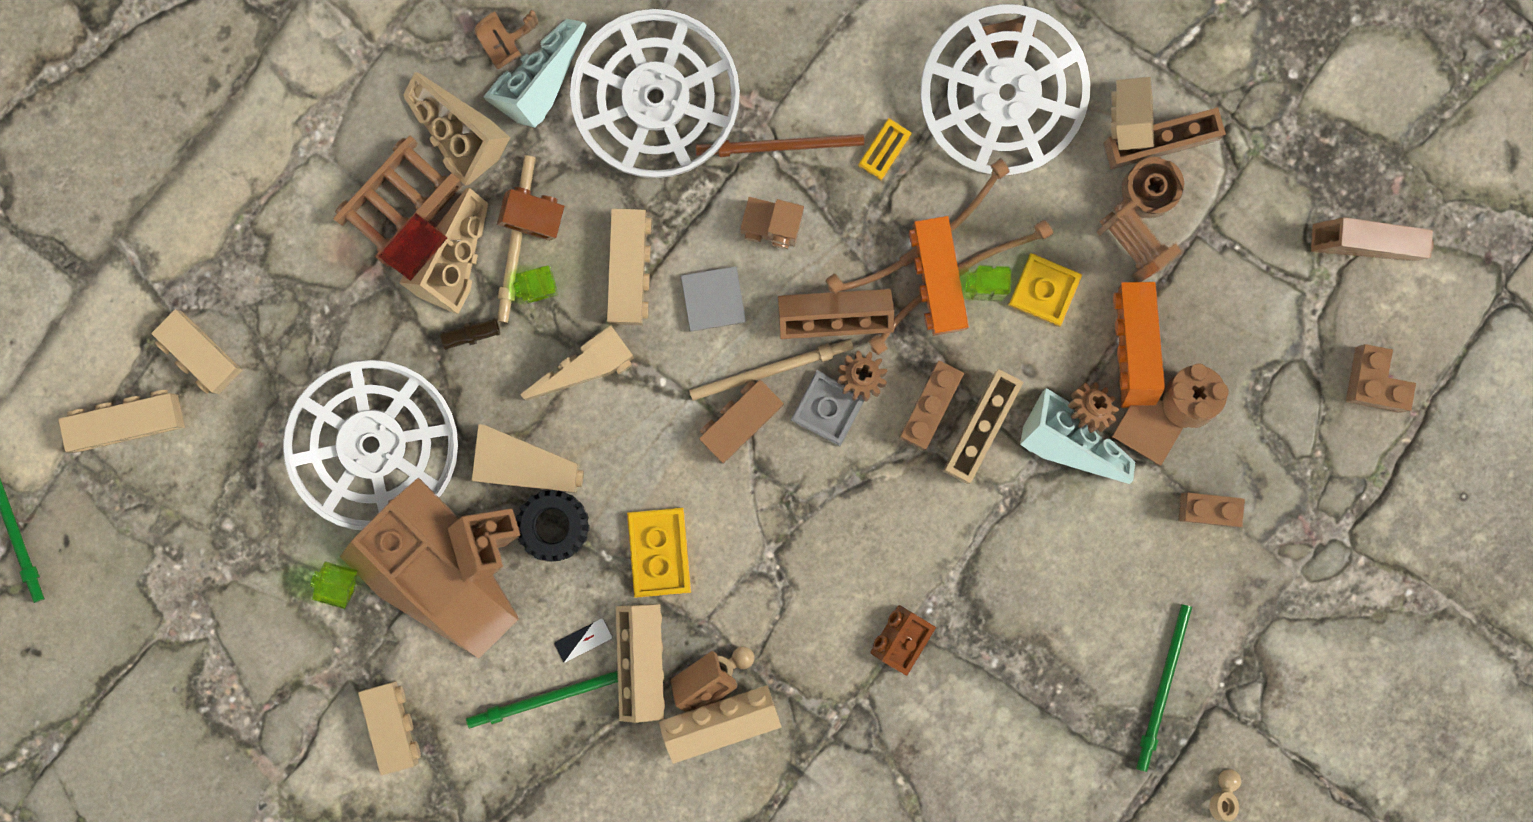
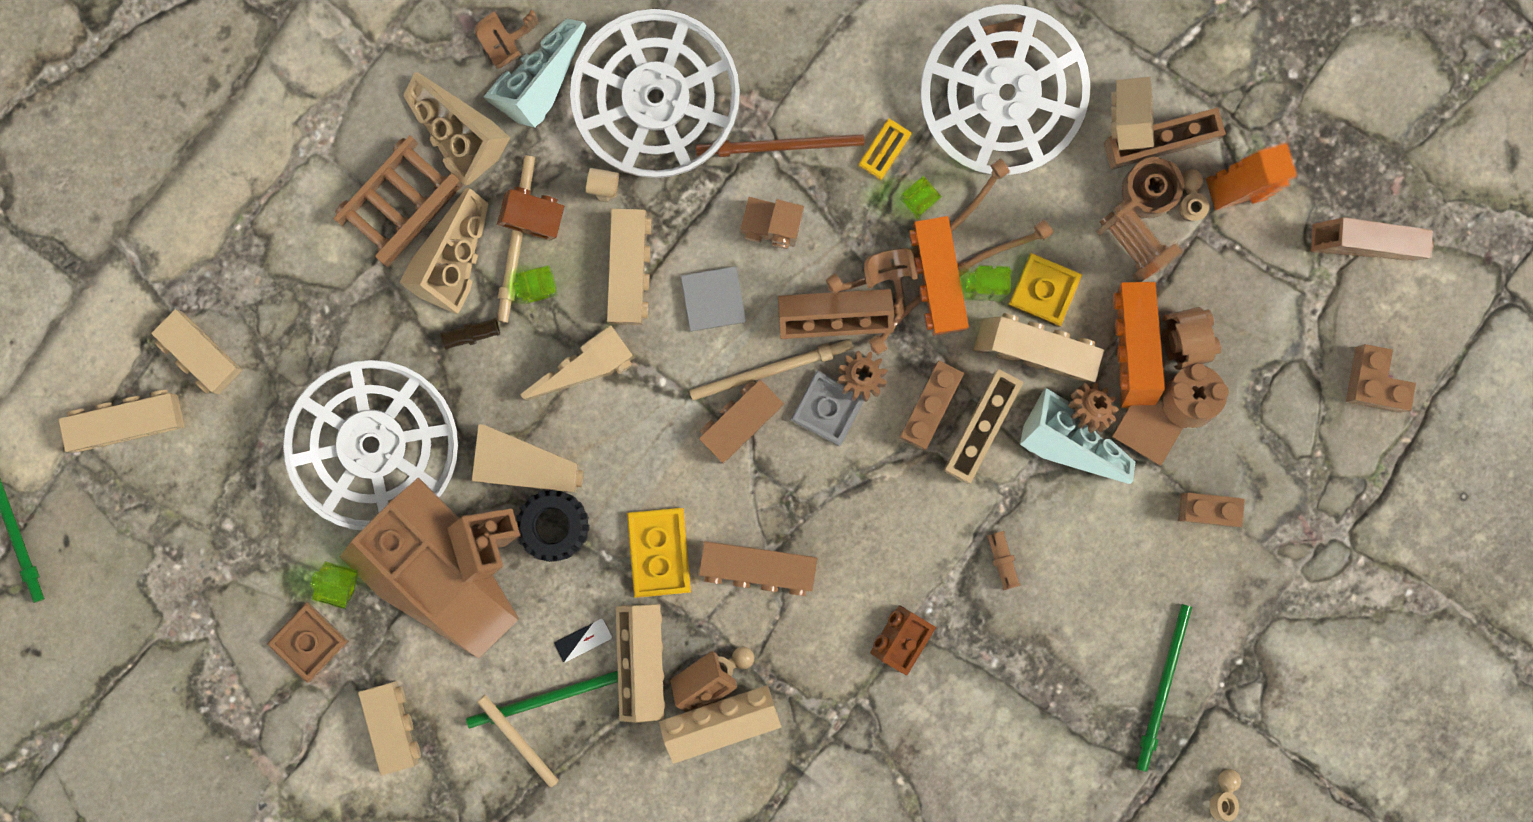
(307, 642): none -> medium nougat tile
(413, 246): clear red slope -> none
(516, 739): none -> tan bar
(602, 184): none -> tan piece
(758, 566): none -> medium nougat brick
(882, 260): none -> medium nougat helmet
(920, 197): none -> clear neon green brick
(1003, 560): none -> medium nougat pin
(1039, 348): none -> tan wedge
(1190, 337): none -> medium nougat brick
(1192, 182): none -> tan plate
(1253, 178): none -> orange wedge

